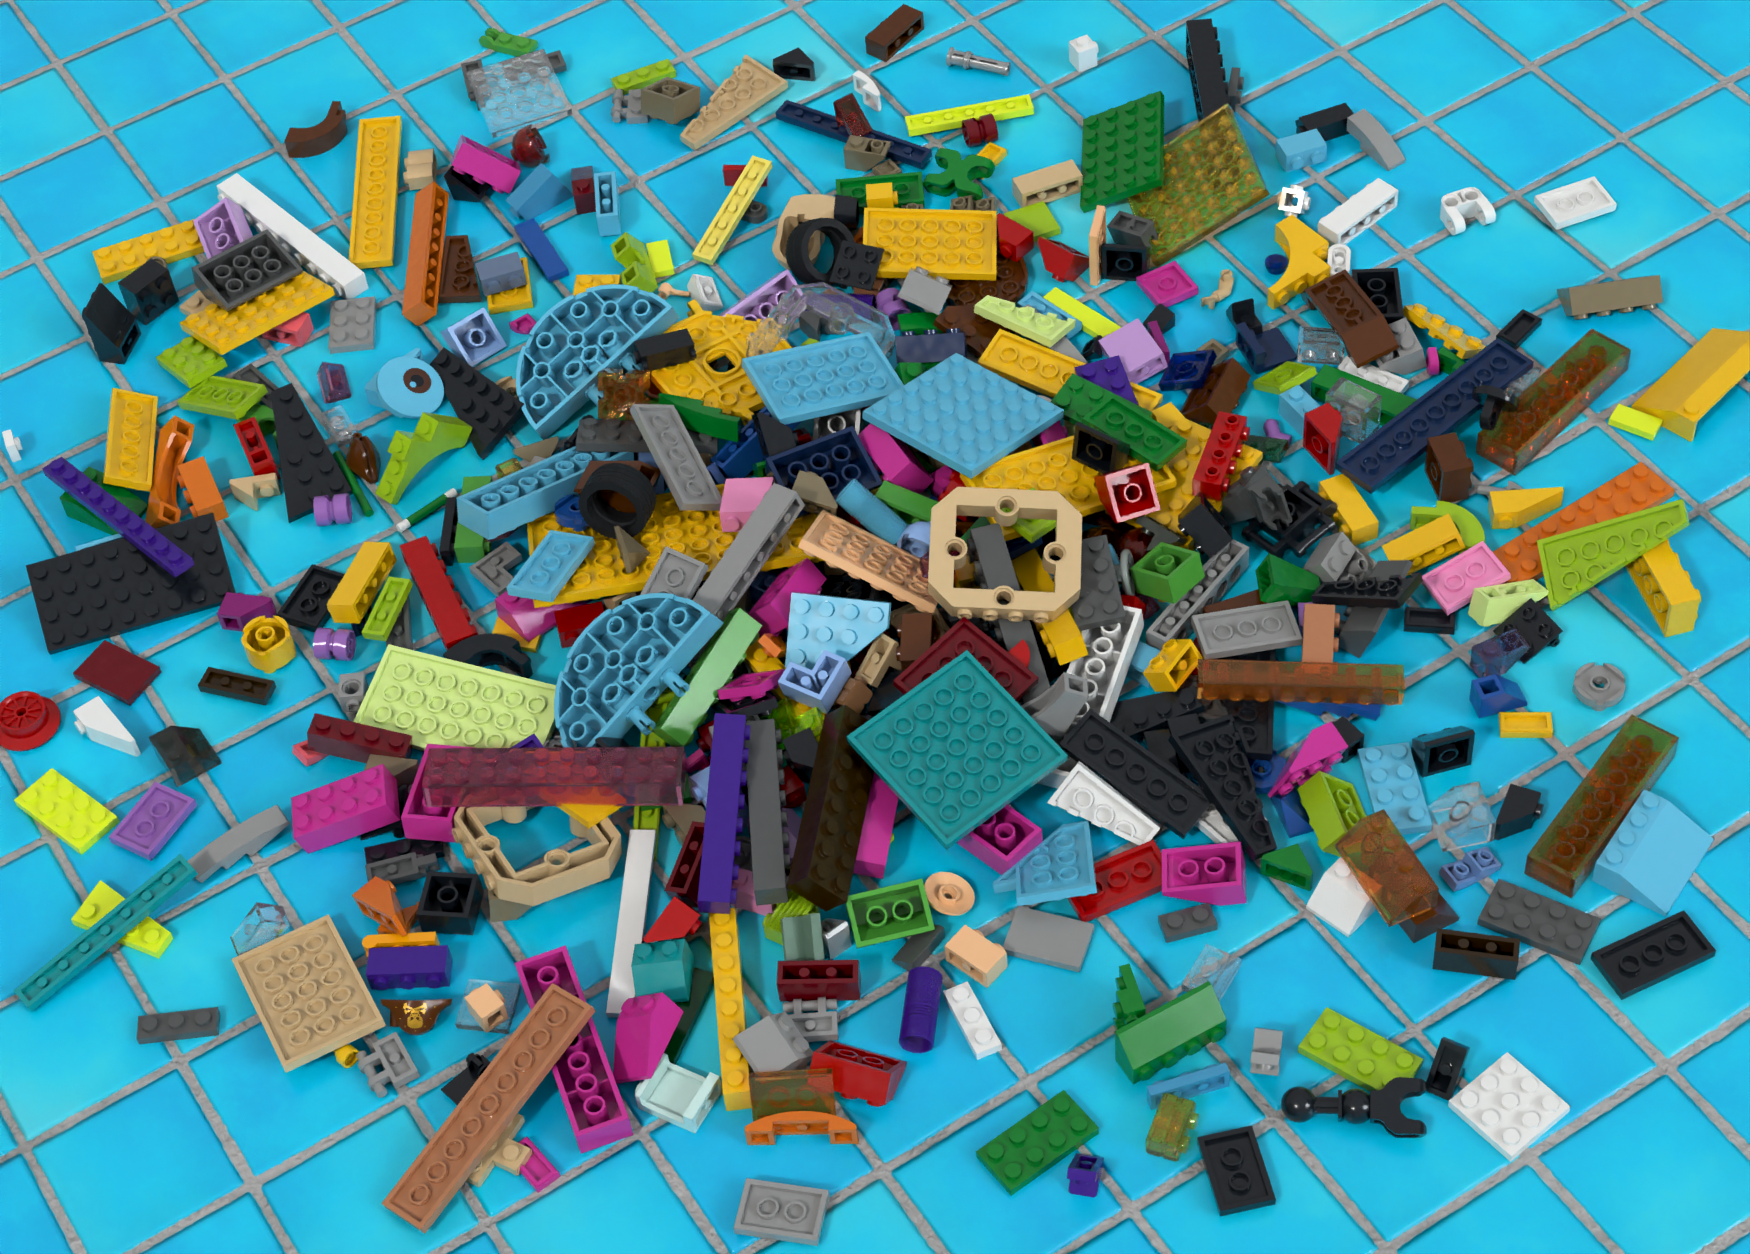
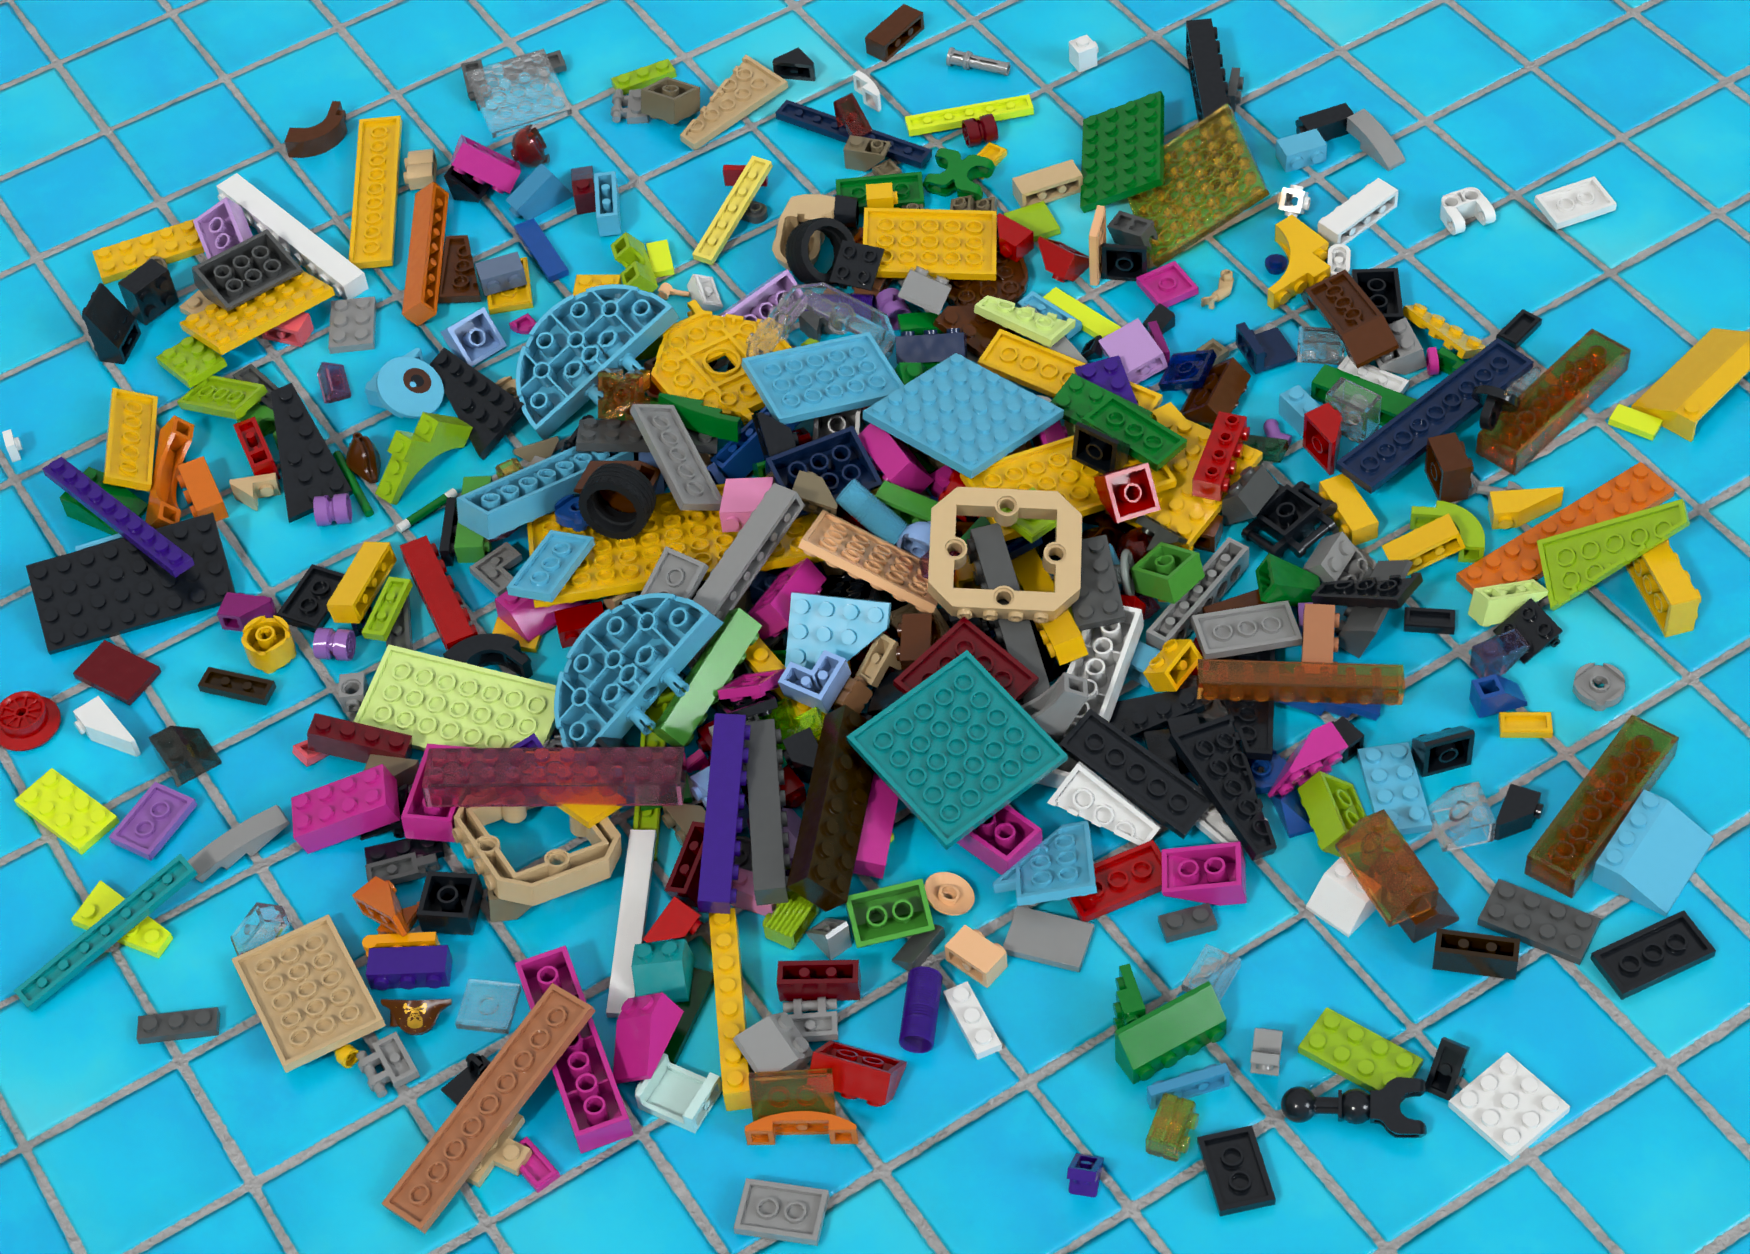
(339, 425): clear plate -> none
(487, 1007): light nougat brick -> none
(507, 43): bright green hinge -> none
(630, 550): dark tan slope -> none
(664, 350): black brick -> none
(773, 645): orange plate -> none
(802, 938): sand green panel -> none
(1021, 653): red tile -> none
(1037, 1142): green plate -> none
(1205, 526): black slope -> none
(1244, 312): black slope -> none
(1269, 502): dark grey hinge -> none
(1284, 377): lime tile -> none
(1288, 866): green slope -> none
(1455, 580): bright pink tile -> none
(1472, 869): medium blue slope -> none
(1611, 295): dark tan slope -> none

